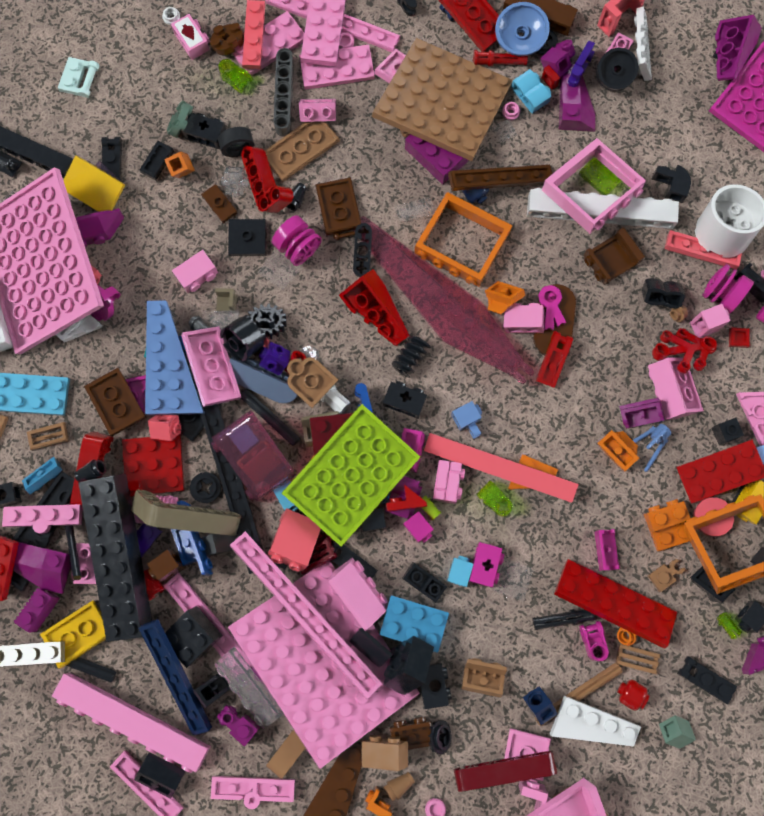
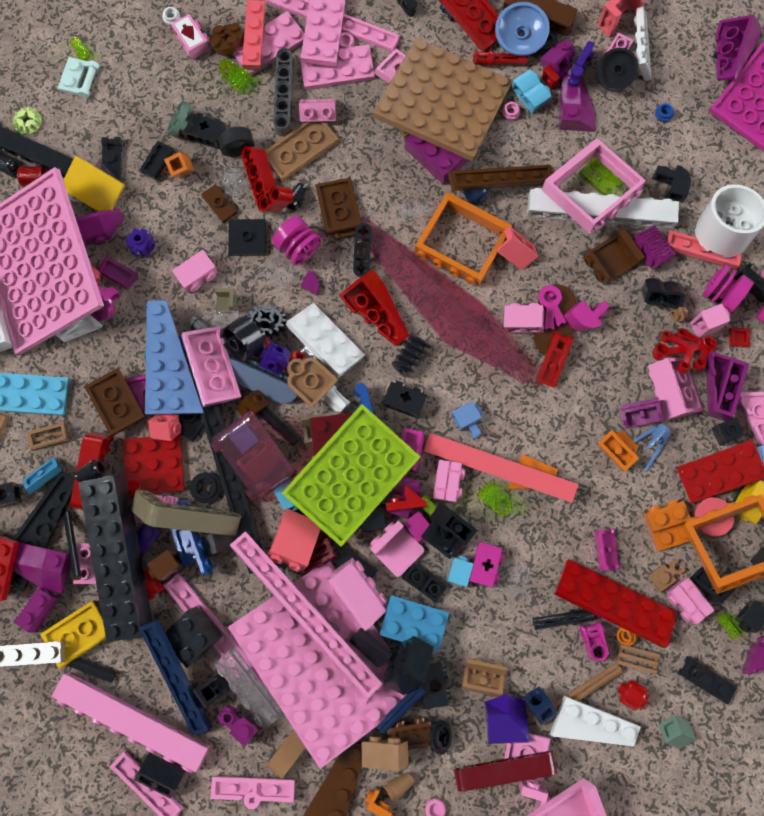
(29, 174): none -> red piece
(31, 125): none -> yellowish green gear
(42, 517): bright pink hinge -> none
(81, 51): none -> clear neon green pin
(117, 272): none -> magenta tile
(140, 242): none -> dark purple brick
(254, 401): none -> reddish brown bracket
(310, 283): none -> magenta tile
(325, 340): none -> white plate
(396, 548): none -> bright pink bracket
(400, 709): none -> dark blue axle
(459, 530): none -> black brick
(503, 296): orange slope -> none
(506, 720): none -> dark purple slope
(517, 249): none -> coral panel
(583, 318): none -> dark pink brick
(654, 247): none -> magenta brick
(666, 108): none -> blue plate
(689, 600): none -> bright pink brick
(724, 385): none -> magenta wedge

